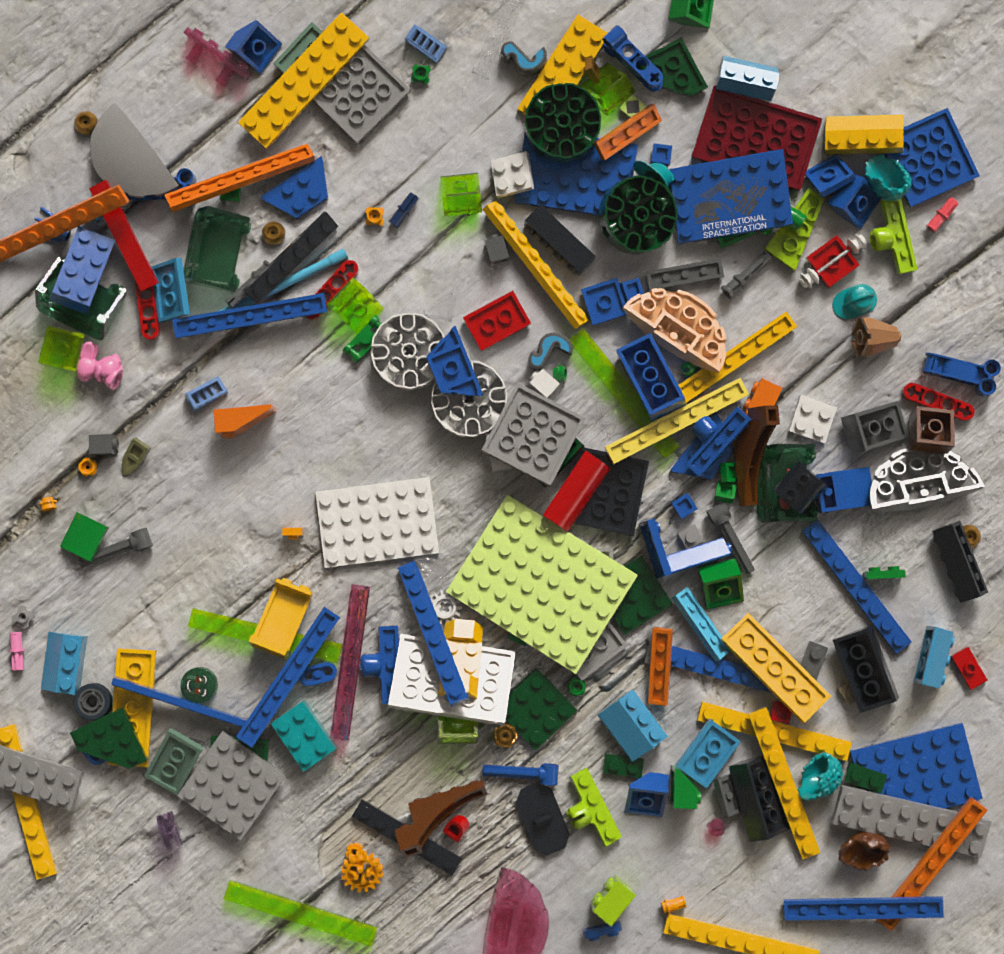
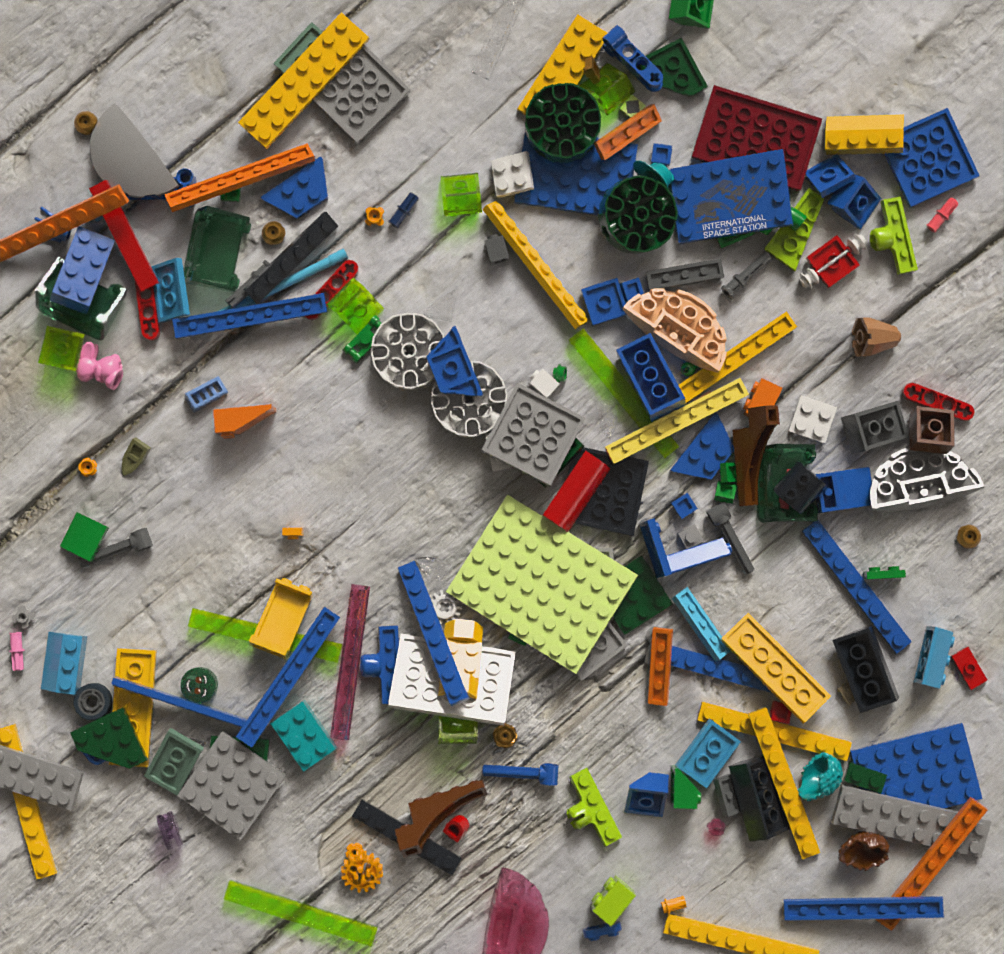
(48, 504): light orange plate -> none
(103, 444): dark grey brick -> none
(211, 46): clear pink plate -> none
(254, 45): blue slope -> none
(318, 674): blue plate -> none
(377, 522): white plate -> none
(422, 49): medium blue slope -> none
(425, 70): green plate -> none
(497, 320): red plate -> none
(522, 63): dark grey animal -> none
(537, 709): dark green plate -> none
(542, 818): black shield -> none
(545, 348): dark grey animal -> none
(559, 240): black brick -> none
(581, 686): green plate -> none
(622, 765): dark green plate -> none
(632, 725): dark azure slope -> none
(716, 439): blue plate -> none
(721, 584): green slope -> none
(747, 78): dark azure slope -> none
(814, 658): dark grey plate -> none
(854, 301): teal piece -> none
(887, 178): teal piece -> none
(960, 561): black brick -> none
(962, 371): blue piece -> none

